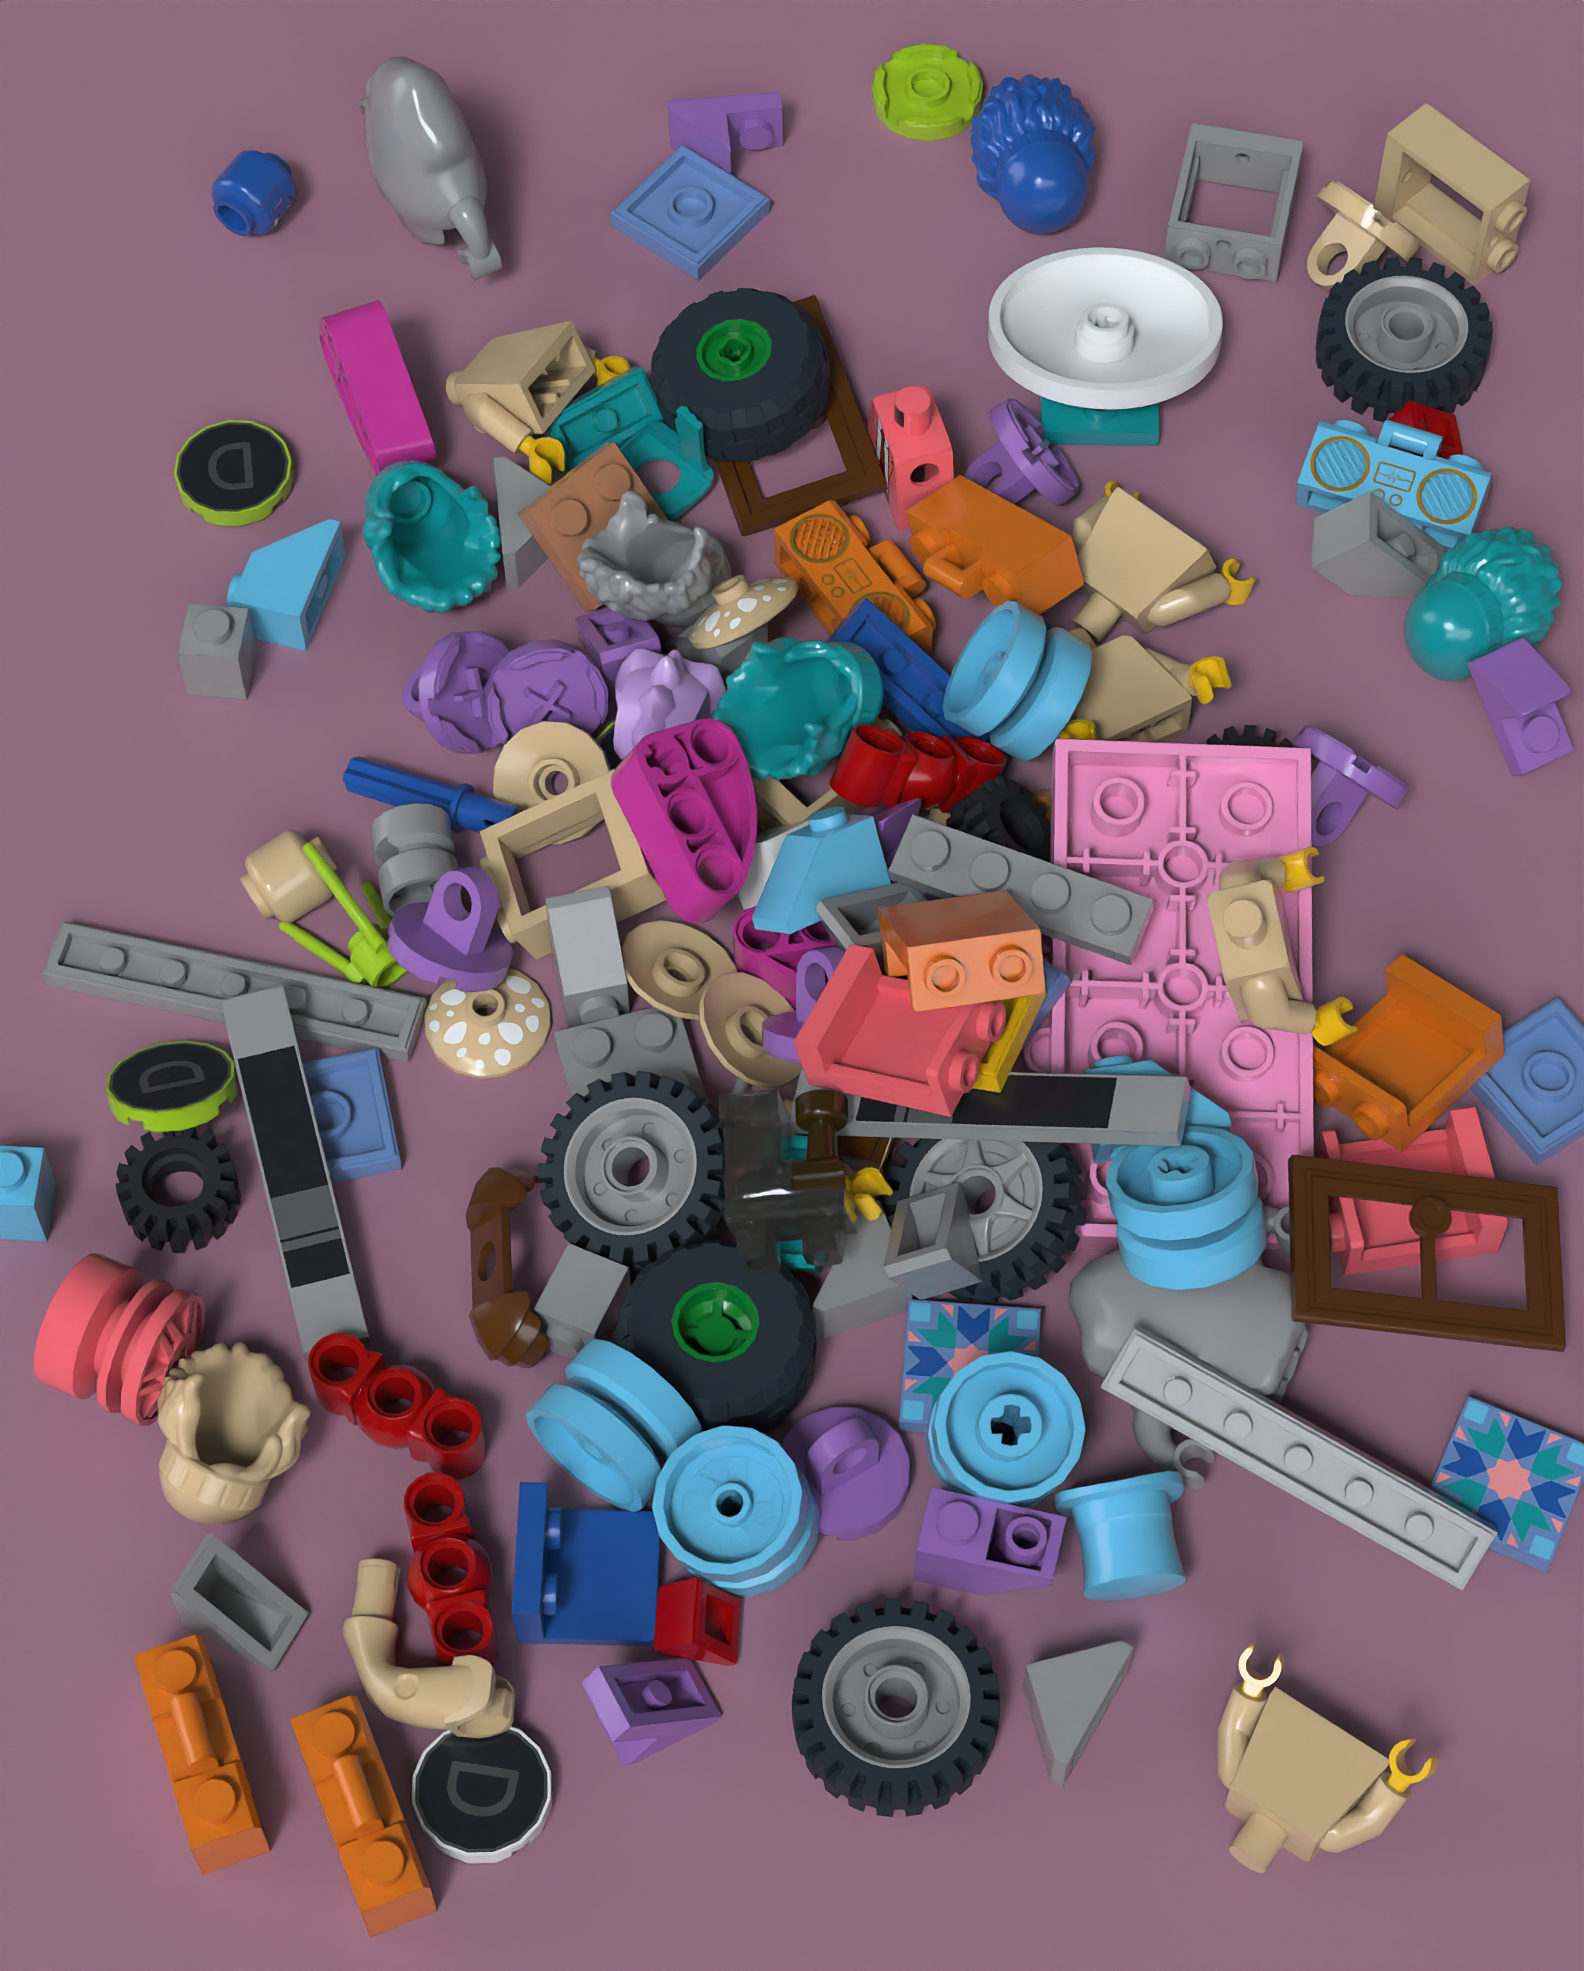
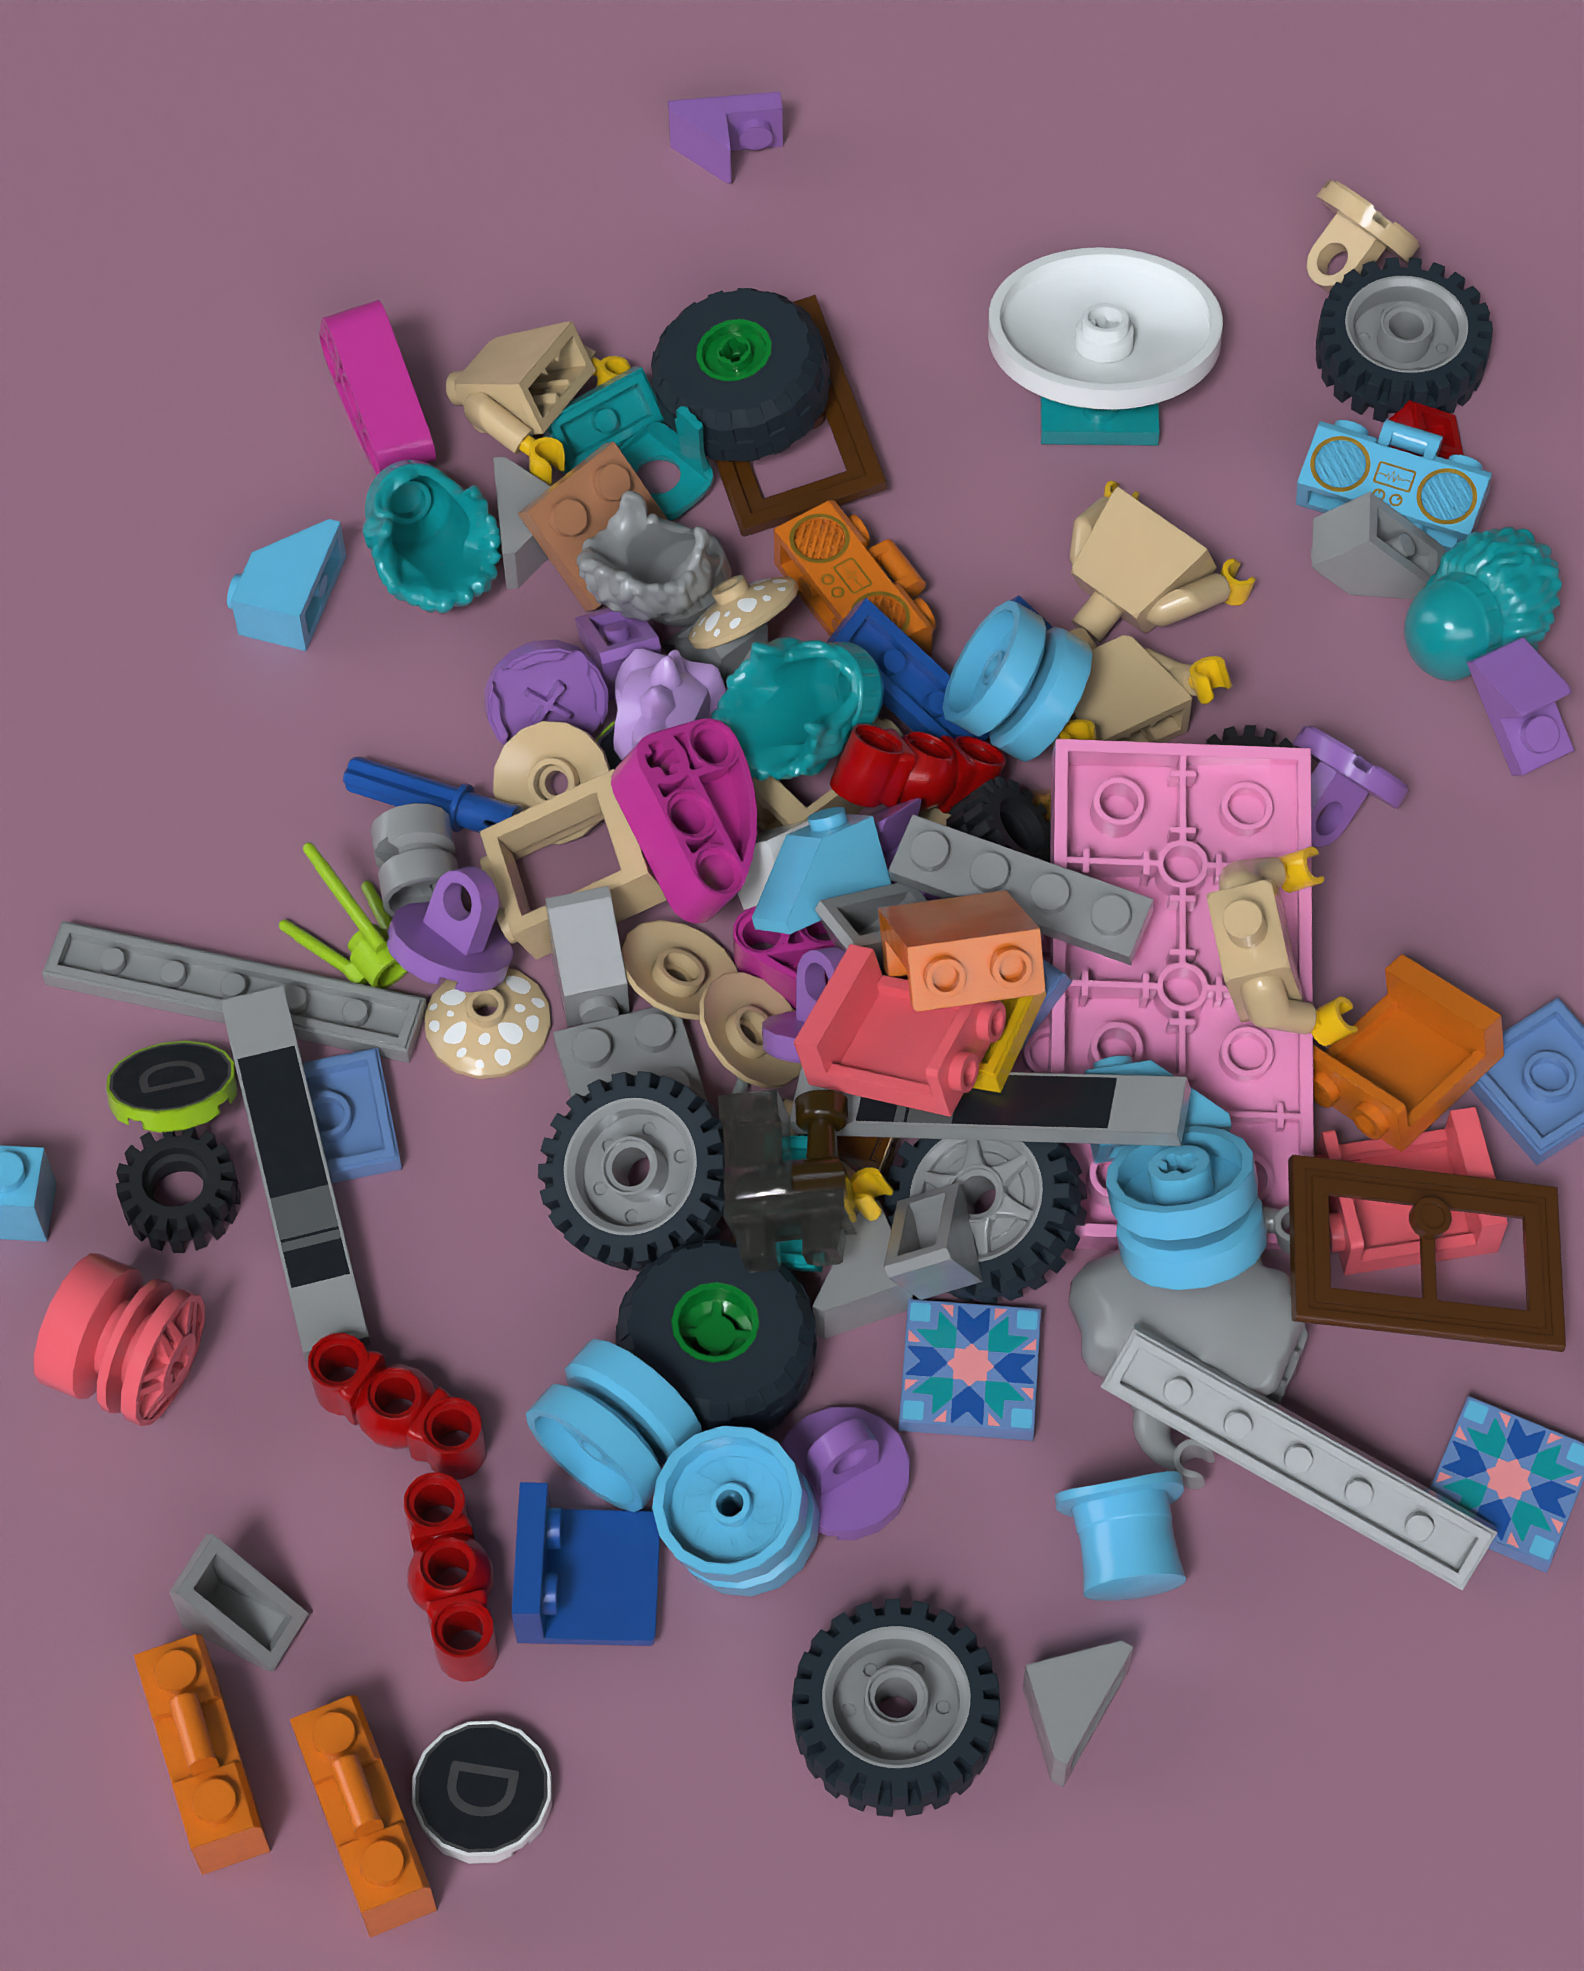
(217, 651): light grey brick -> none
(226, 1432): tan hair -> none
(233, 472): black tile -> none
(253, 193): blue head -> none
(284, 879): tan head -> none
(427, 159): light grey piece -> none
(450, 690): medium lavender tile -> none
(454, 1698): tan piece -> none
(499, 1315): reddish brown piece -> none
(581, 1300): light grey brick -> none
(649, 1705): medium lavender slope -> none
(690, 212): medium blue tile -> none
(697, 1622): red slope -> none
(908, 436): coral torso -> none
(927, 92): lime tile -> none
(986, 543): orange piece -> none
(986, 1545): medium lavender slope -> none
(1023, 458): medium lavender tile -> none
(1027, 1400): medium azure wheel -> none
(1034, 152): blue hair -> none
(1215, 157): light grey window -> none
(1301, 1776): tan torso -> none
(1435, 145): tan window -> none

